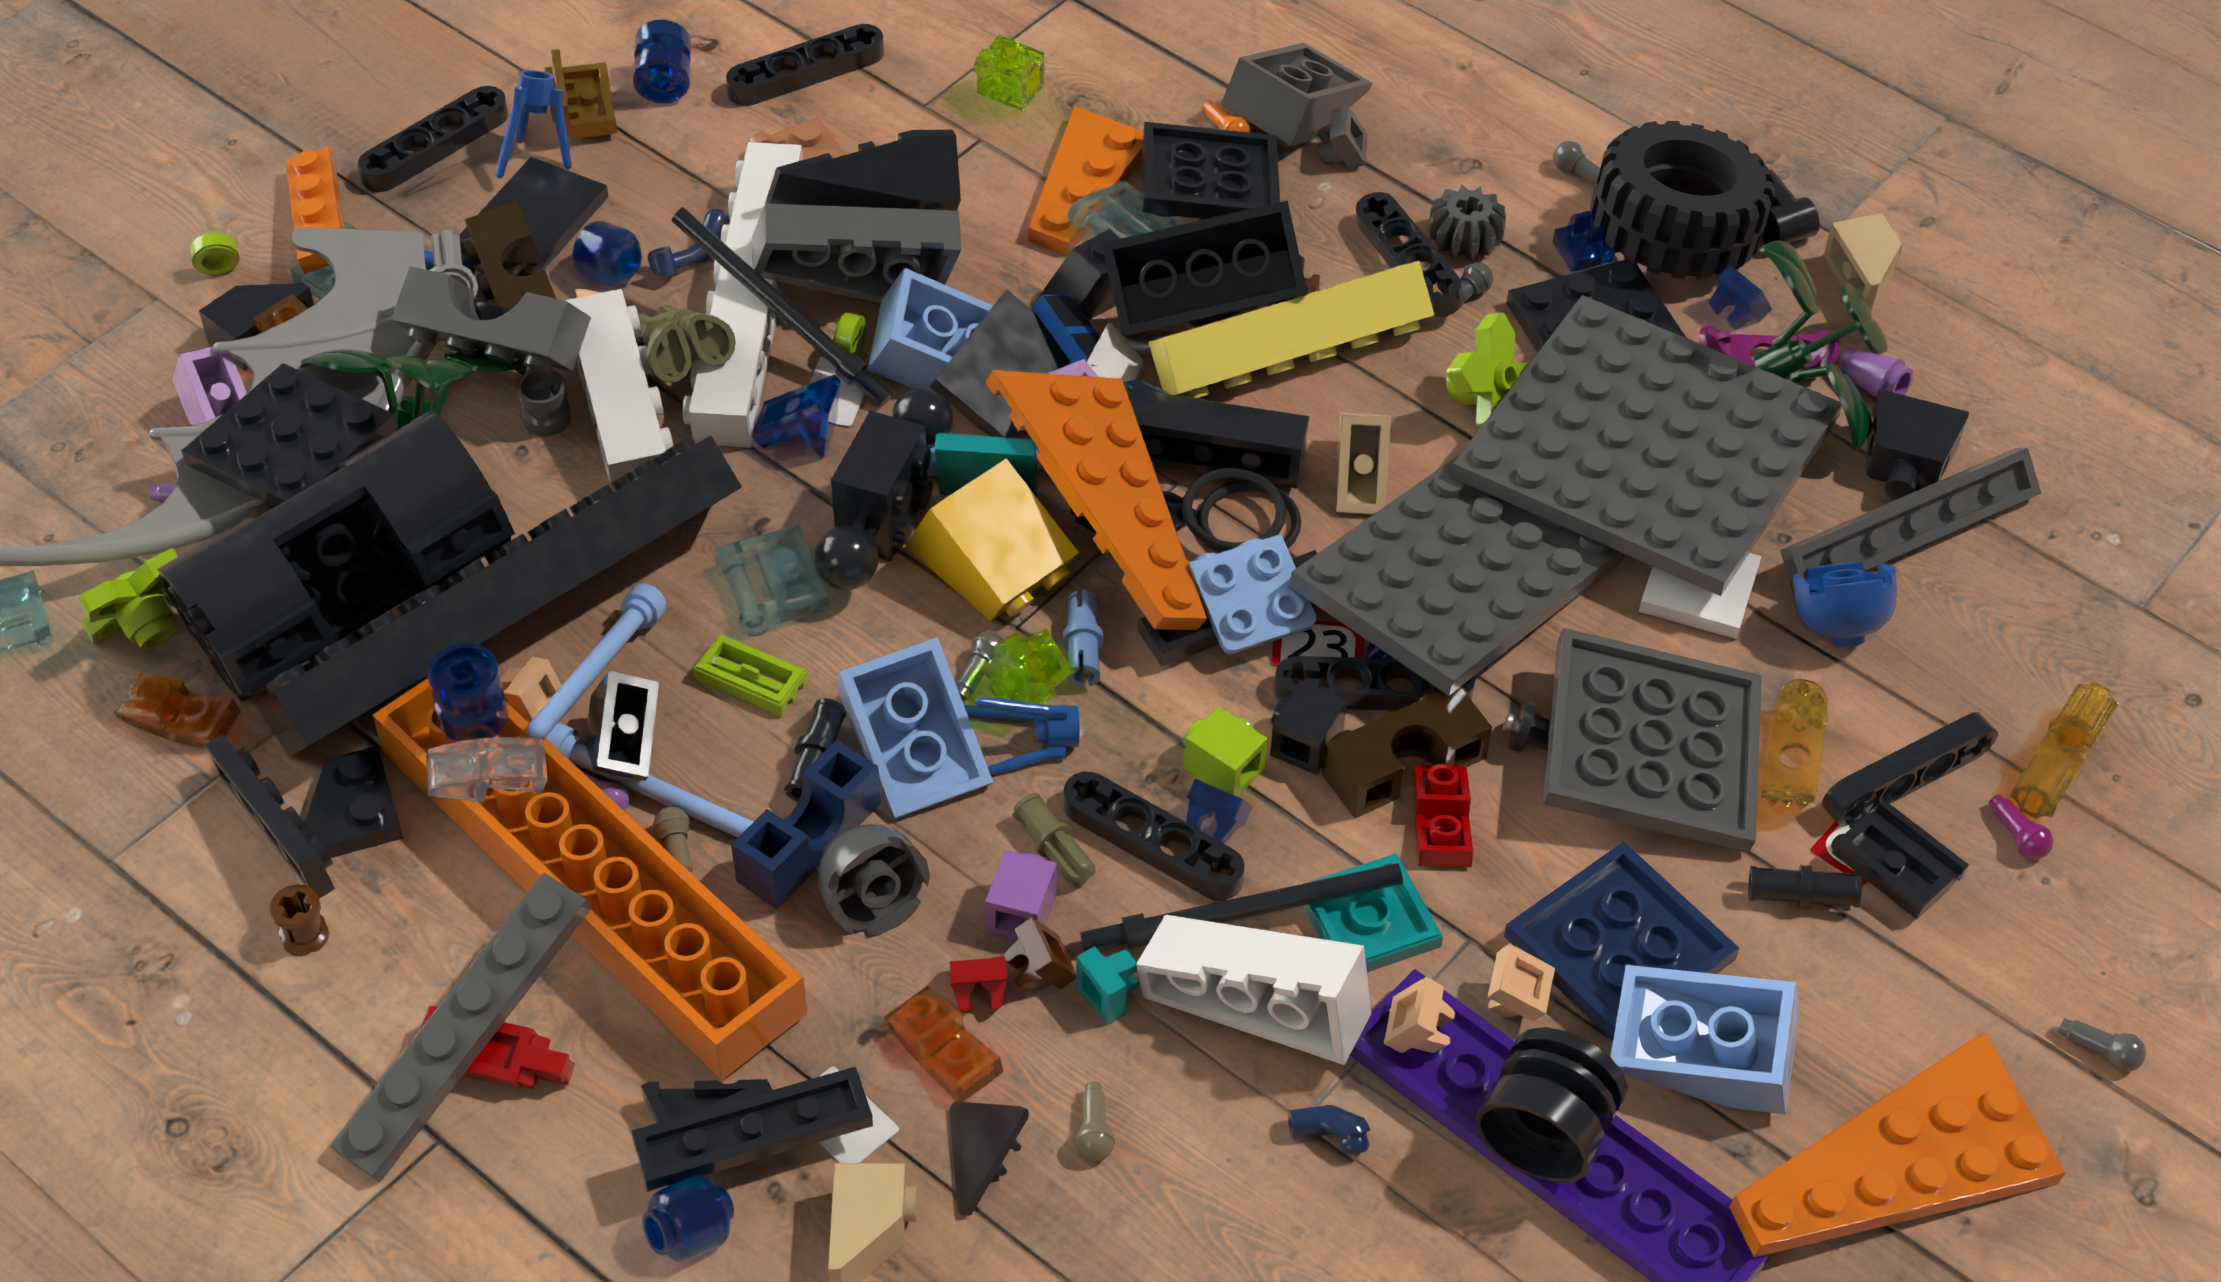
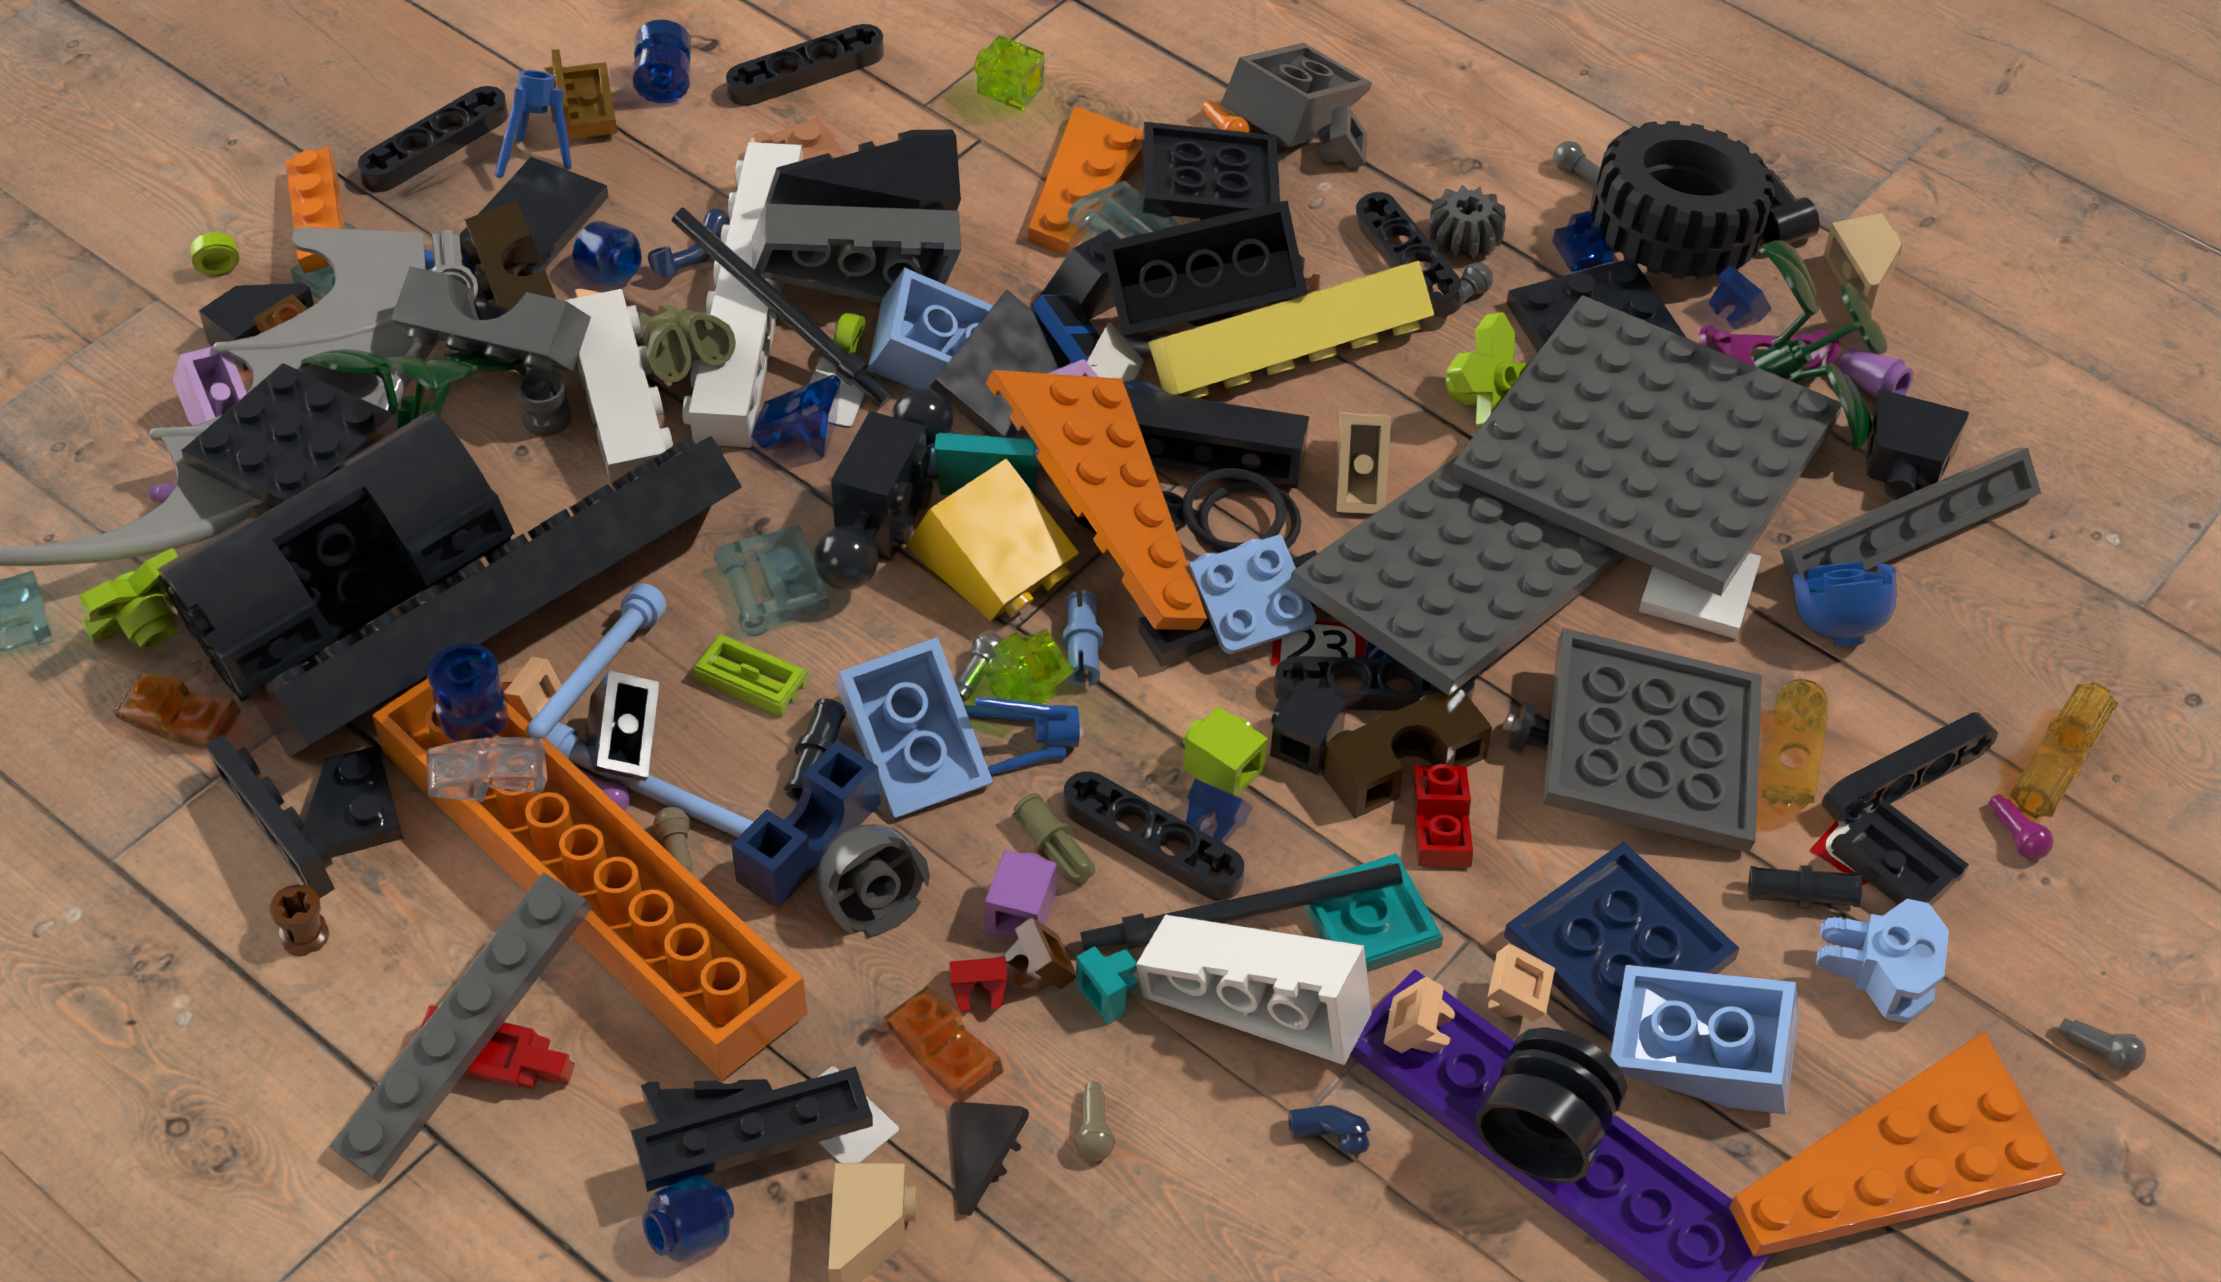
(1891, 957): none -> light blue hinge

